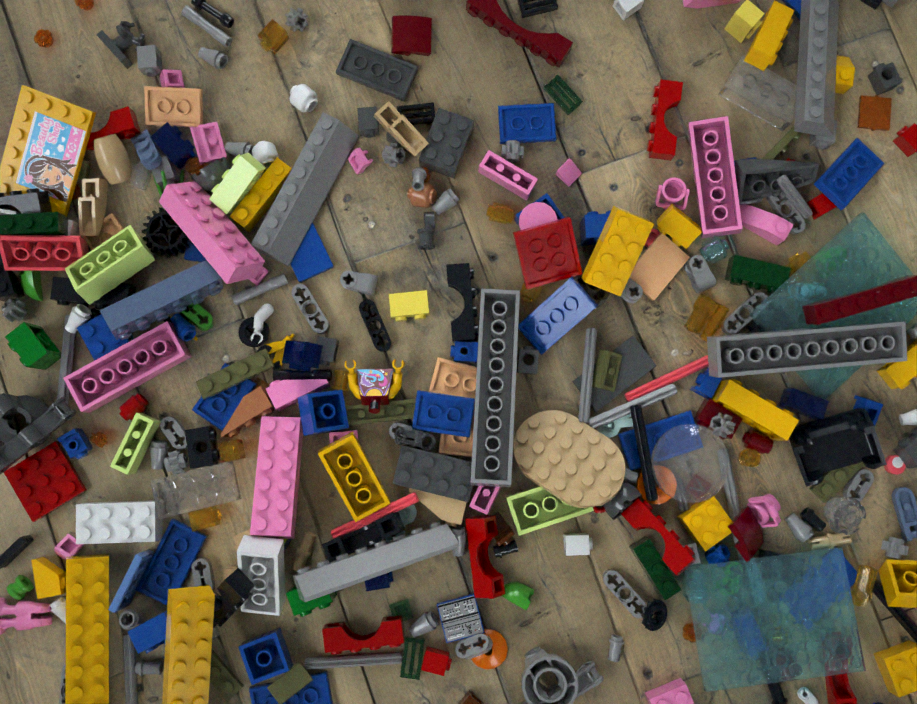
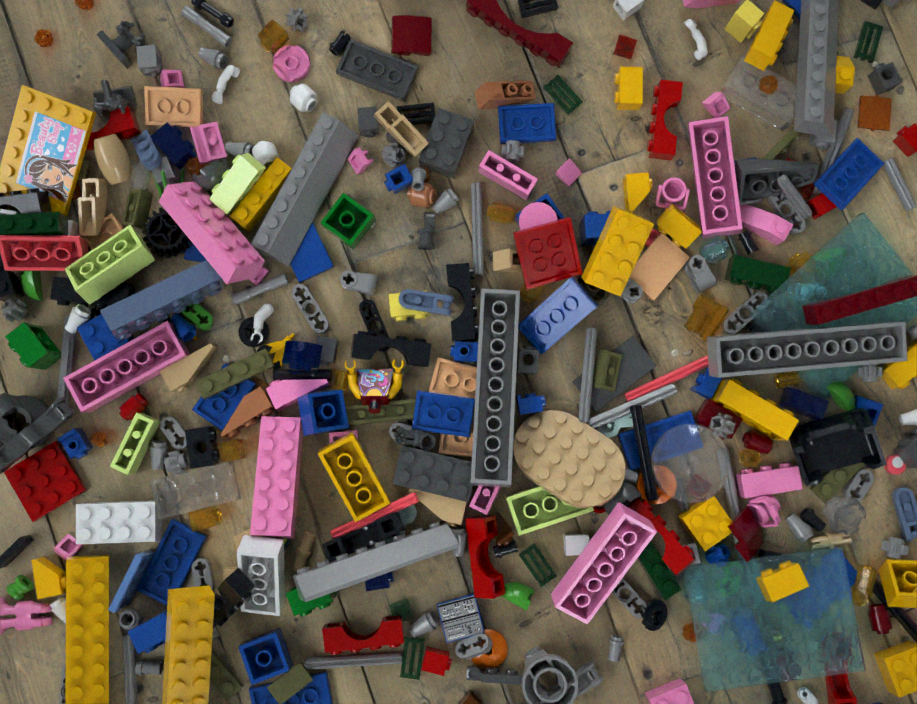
(113, 99): none -> dark grey piece
(137, 208): none -> olive slope
(186, 370): none -> tan slope
(222, 82): none -> white arm
(291, 63): none -> bright pink tile
(339, 43): none -> black pin
(348, 221): none -> green brick
(400, 173): none -> blue brick
(415, 352): none -> black arch
(425, 302): none -> sand blue plate
(477, 230): none -> light grey axle
(492, 675): none -> dark grey hinge
(496, 94): none -> nougat slope
(506, 261): none -> tan slope
(528, 551): none -> clear green tile
(530, 403): none -> blue brick
(603, 563): none -> bright pink brick
(625, 47): none -> clear red tile
(629, 88): none -> yellow brick
(636, 188): none -> yellow slope
(698, 37): none -> white arm
(716, 104): none -> bright pink slope
(748, 242): none -> black pin
(768, 480): none -> bright pink brick
(772, 81): none -> clear orange plate
(782, 581): none -> yellow brick
(786, 379): none -> clear yellow bush
(807, 190): none -> clear red tile
(834, 149): none -> light grey axle
(842, 395): none -> bright green brick
(863, 55): none -> clear green tile
(870, 373): none -> light grey gear
(879, 618): none -> dark red brick
(899, 184): none -> light grey axle

